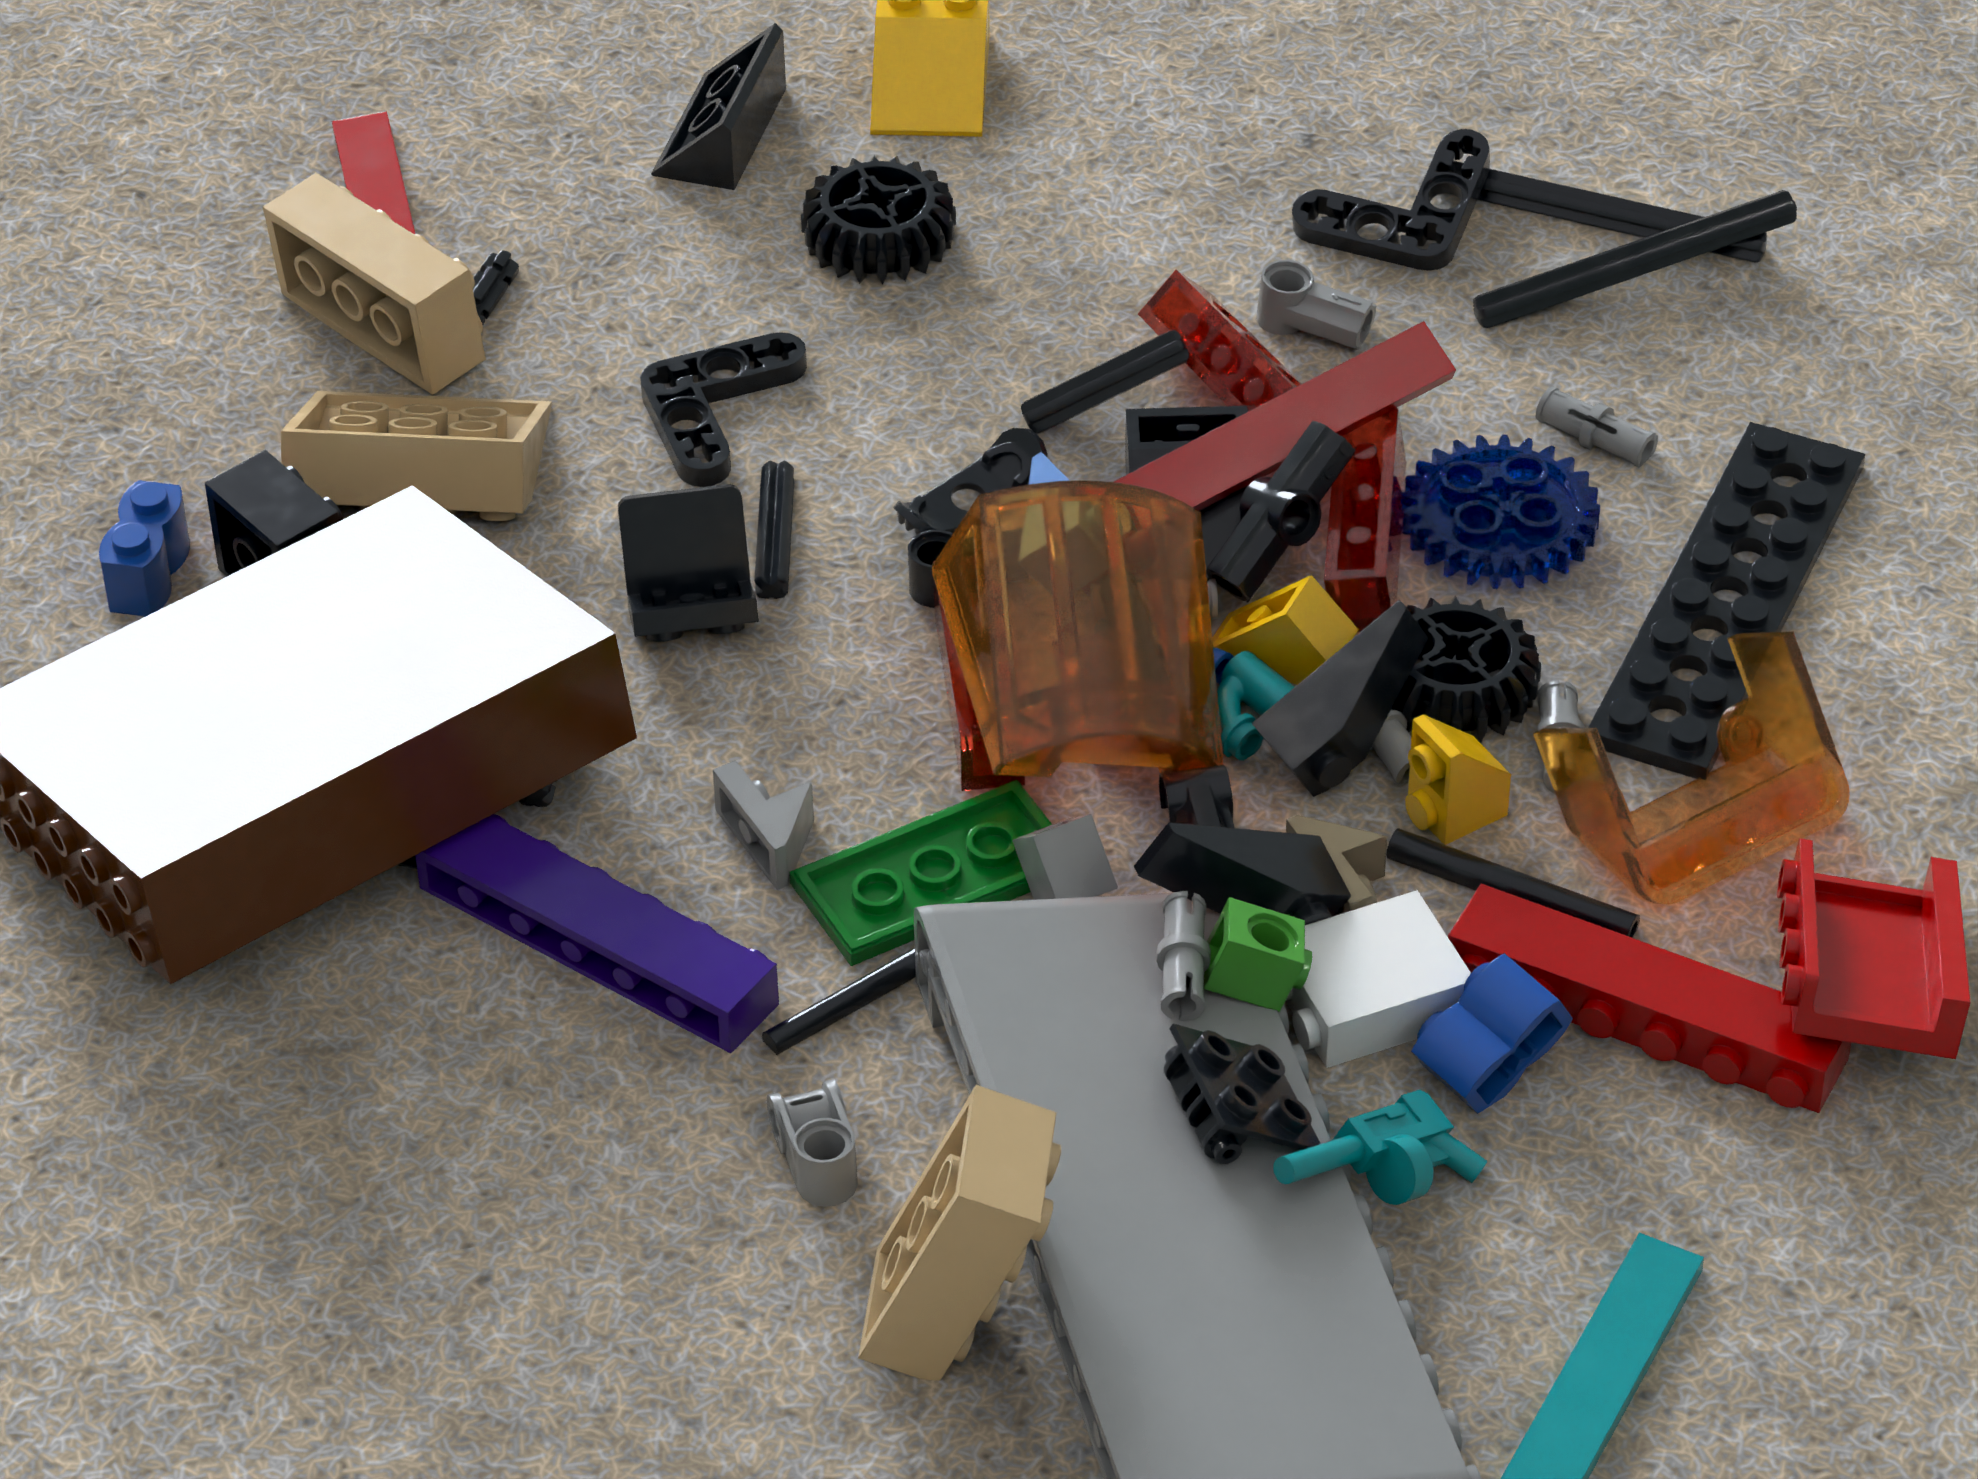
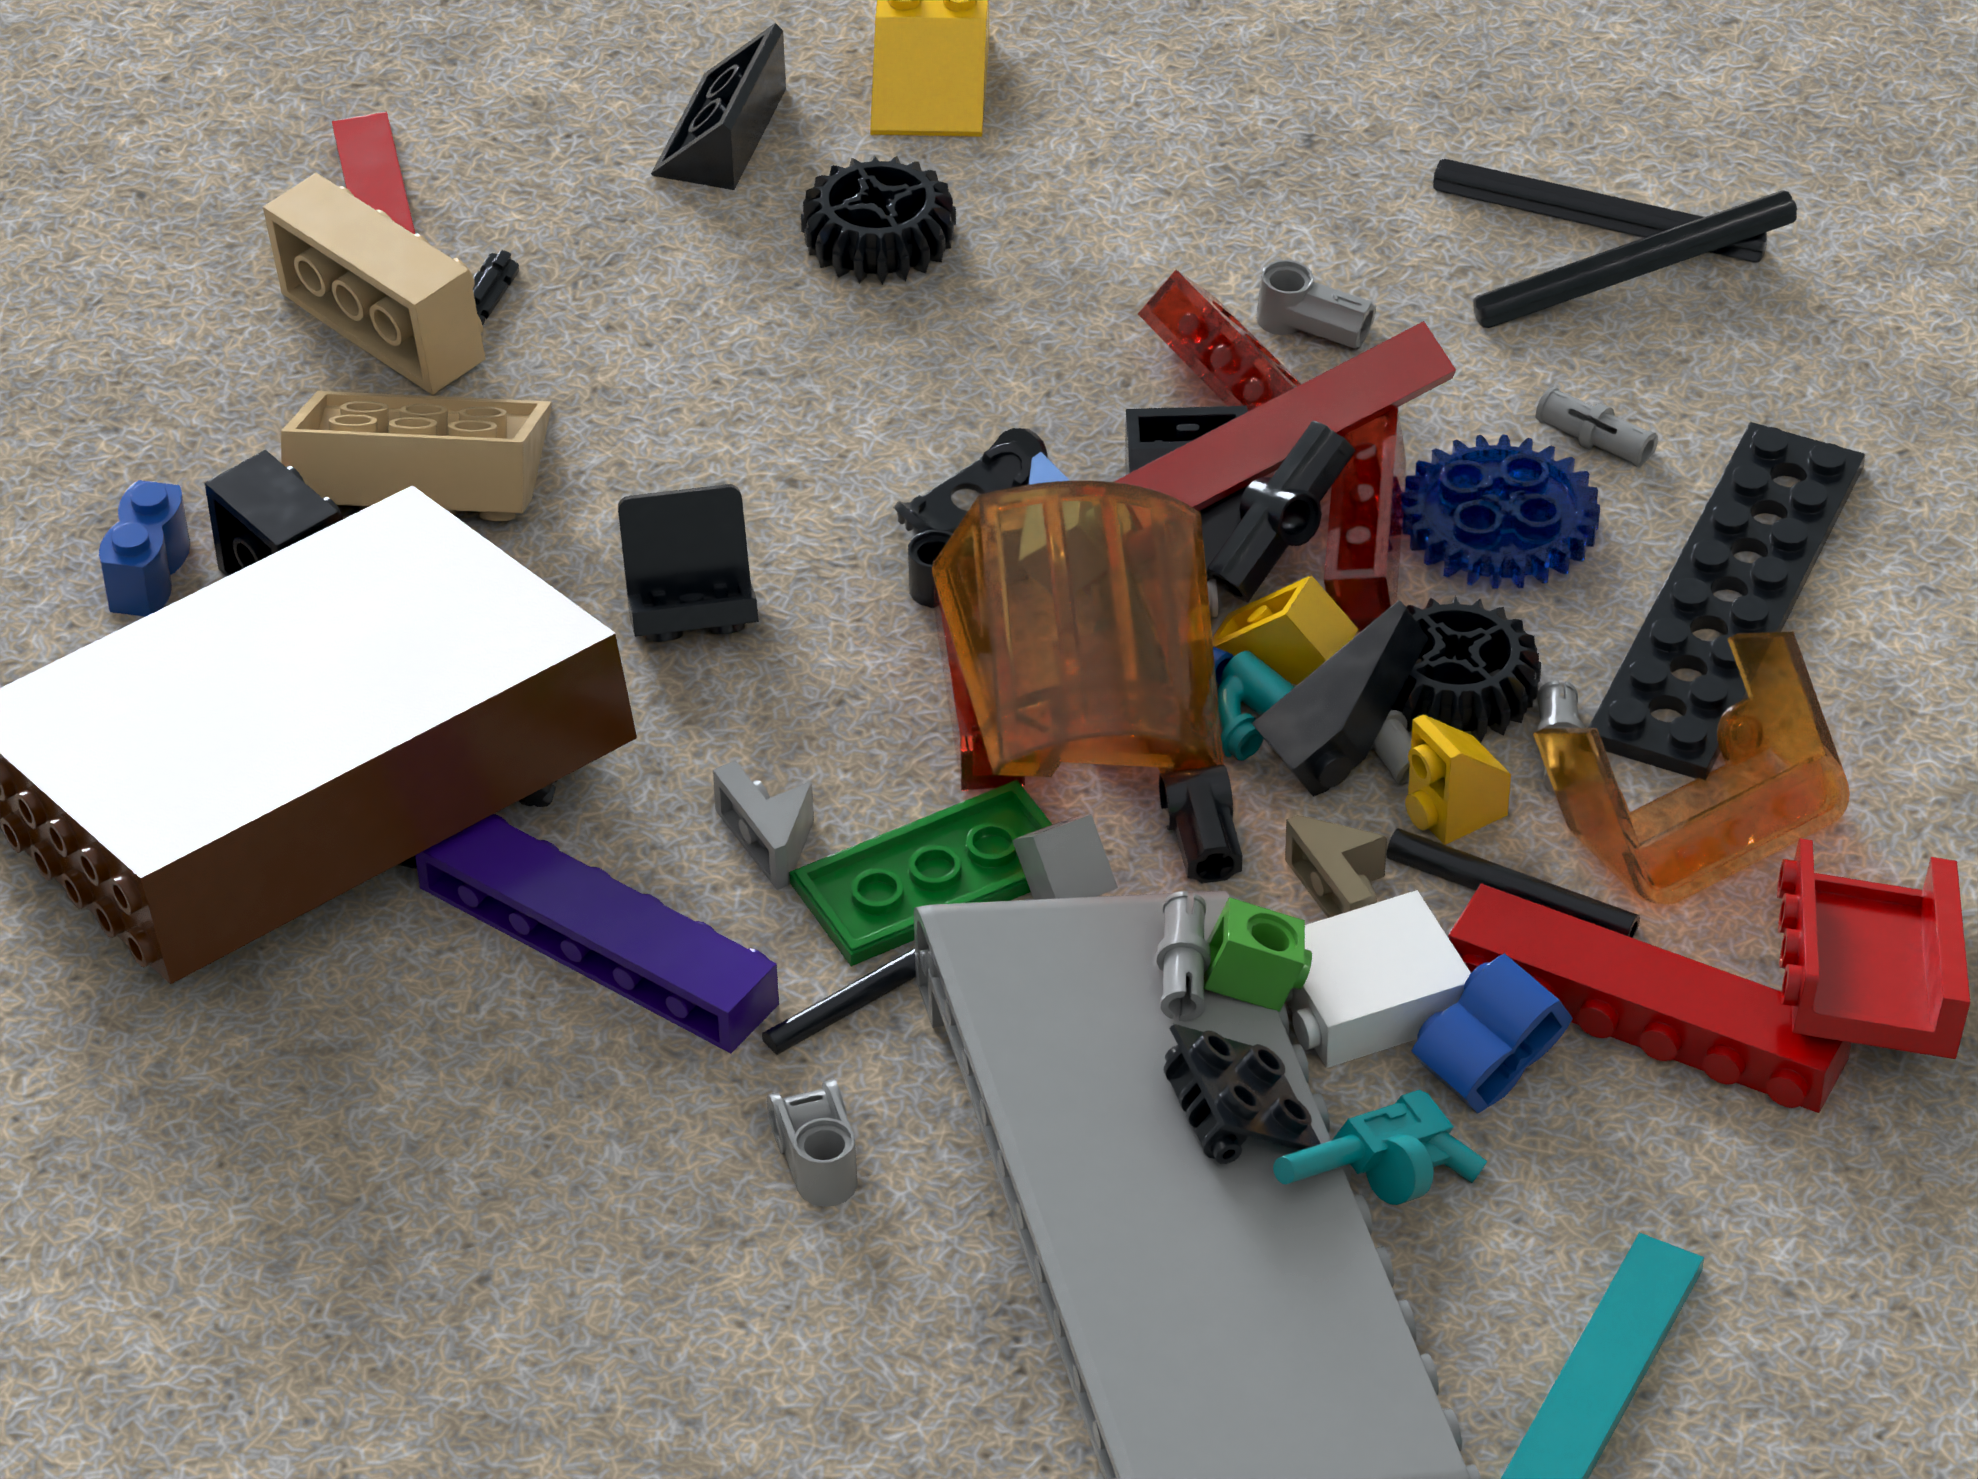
(690, 399): black beam -> none
(774, 530): black axle -> none
(960, 1235): tan brick -> none
(1105, 381): black axle -> none
(1254, 866): black slope -> none
(1420, 223): black beam -> none

